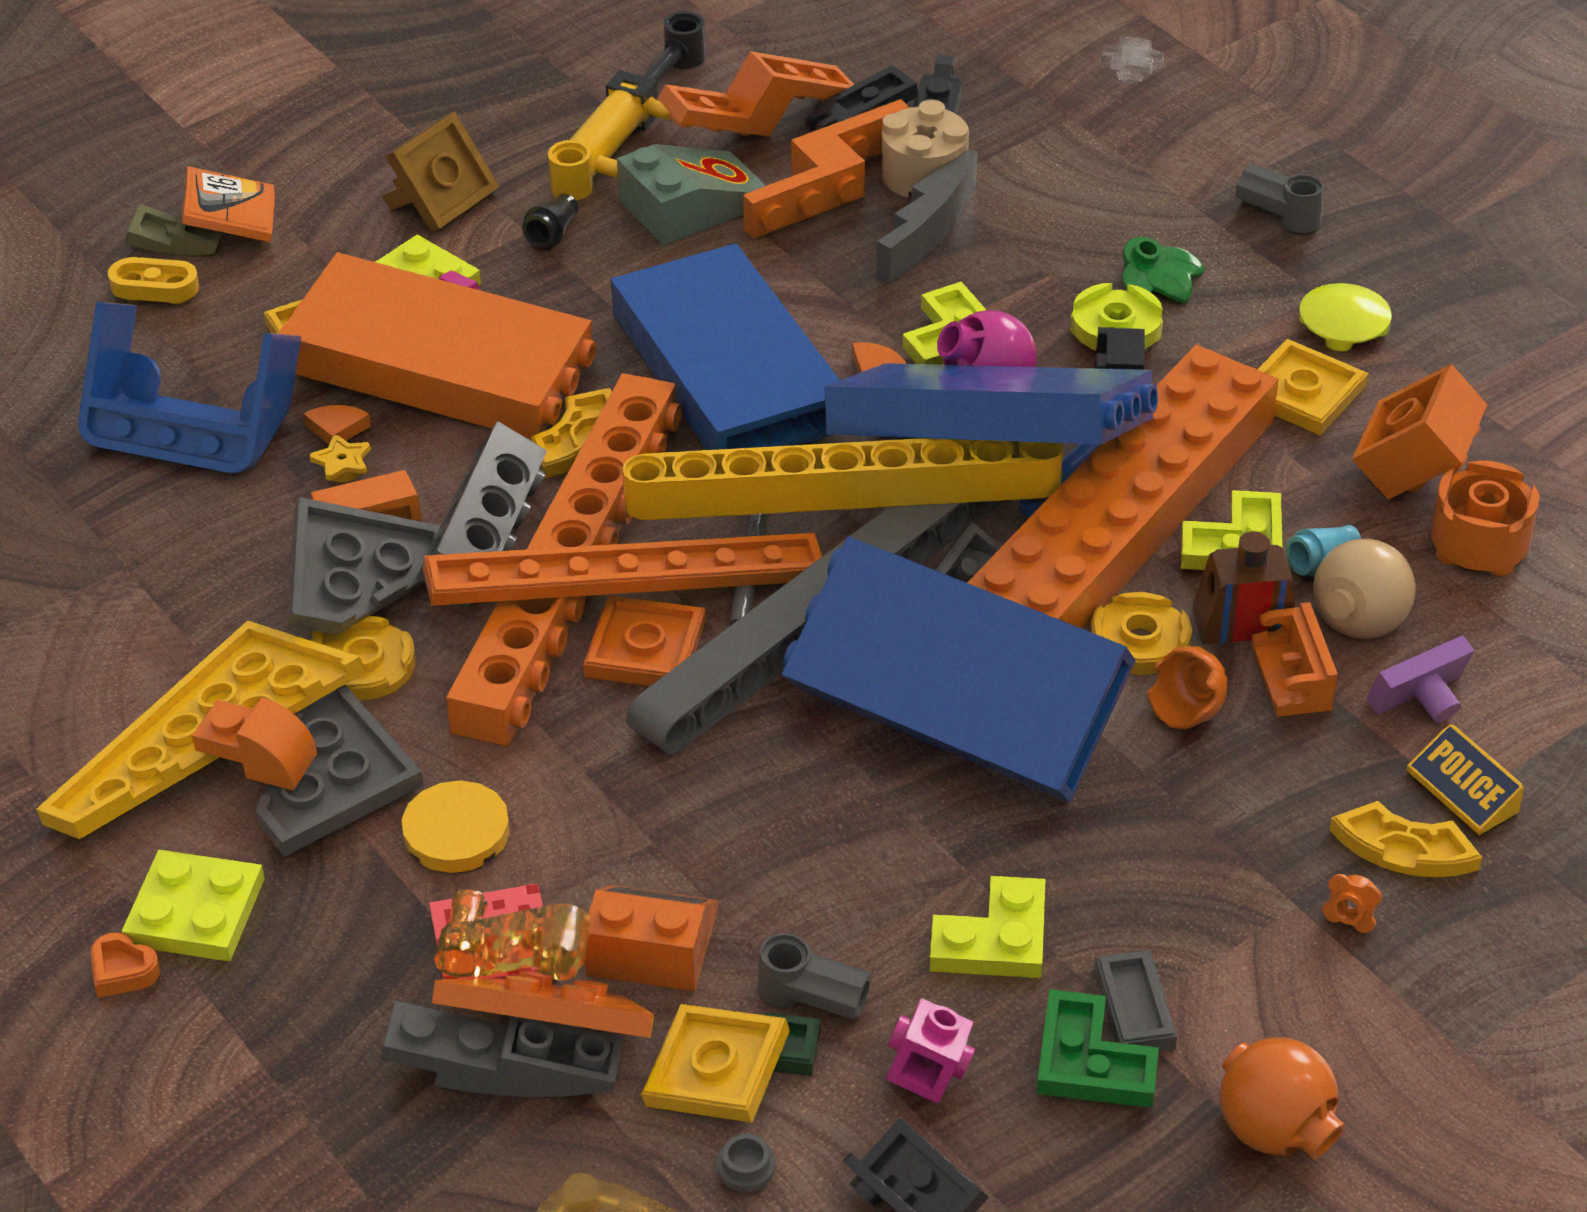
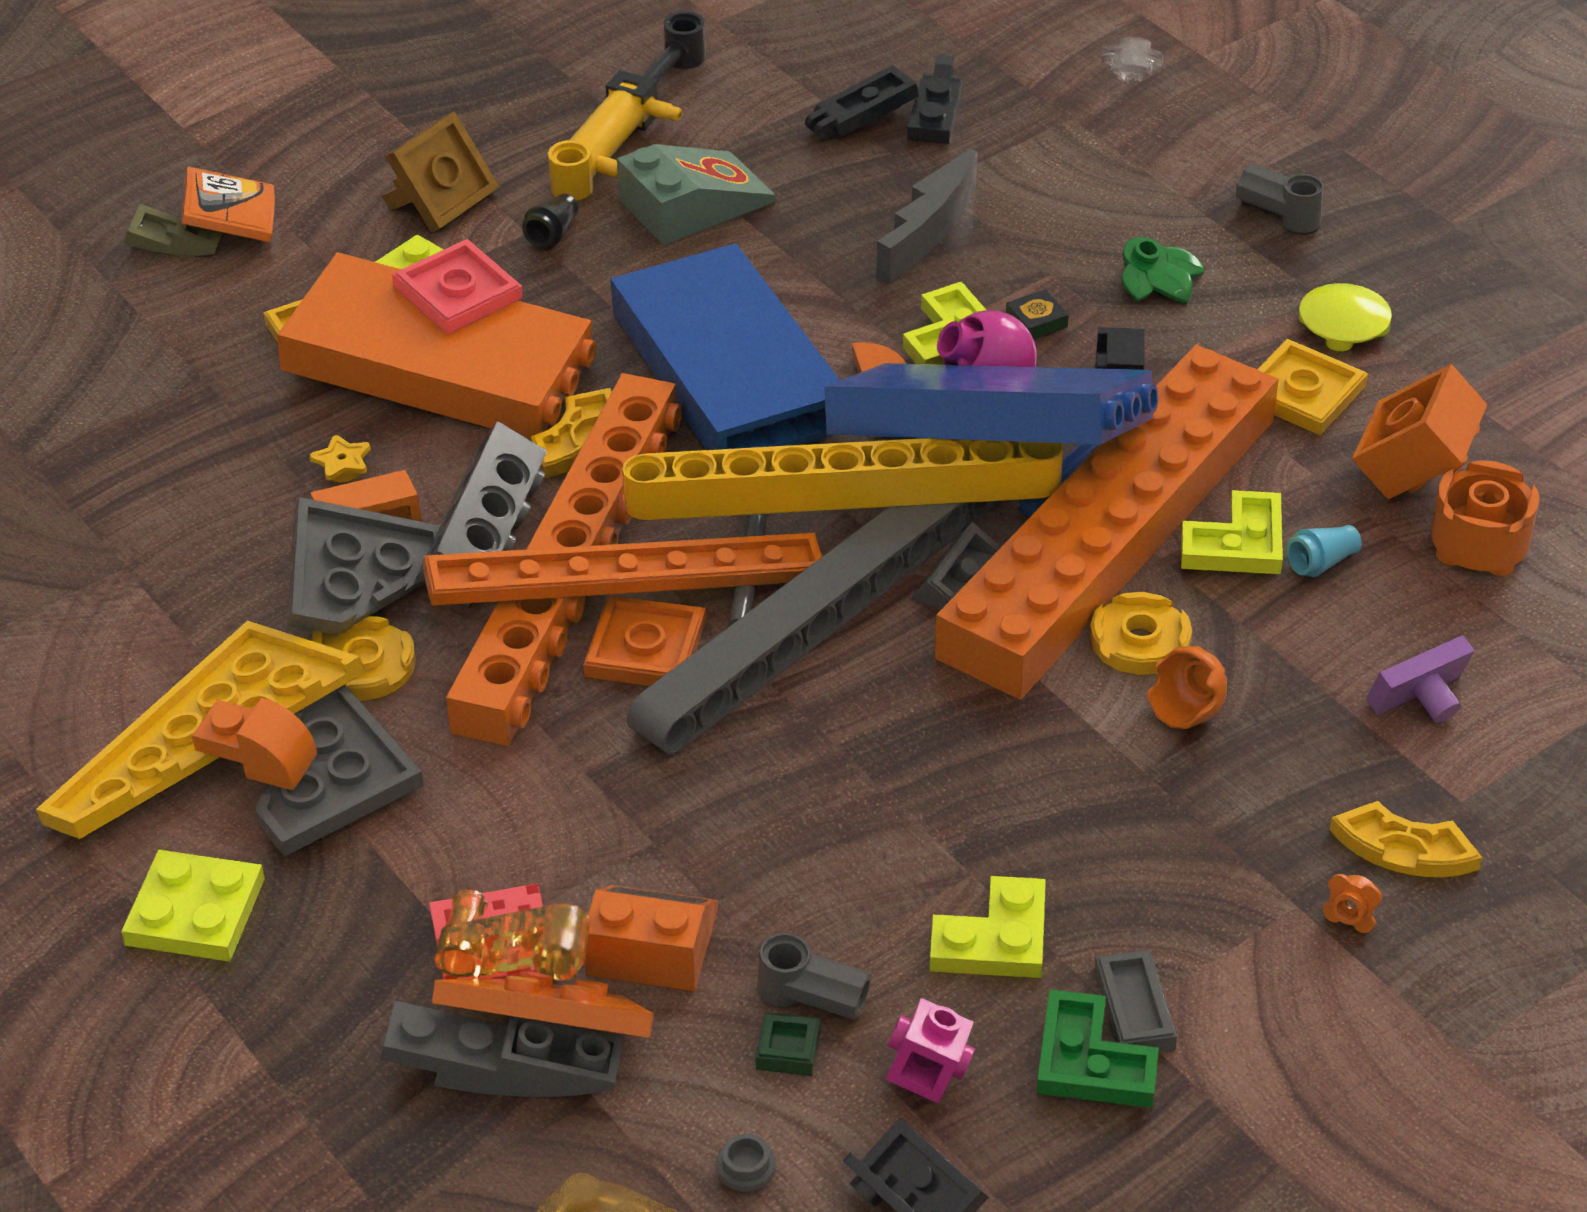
(122, 965): orange tile -> none
(128, 415): blue windscreen -> none
(153, 280): yellow plate -> none
(336, 420): orange tile -> none
(455, 826): yellow tile -> none
(457, 286): none -> coral tile
(715, 1063): yellow tile -> none
(755, 96): orange bracket -> none
(824, 173): orange bracket -> none
(920, 143): tan brick -> none
(958, 667): blue brick -> none
(1039, 313): none -> tile
(1115, 309): neon yellow plate -> none
(1240, 588): reddish brown torso -> none
(1280, 1098): orange brick -> none
(1295, 662): orange hinge -> none
(1364, 588): tan brick -> none
(1467, 780): slope -> none

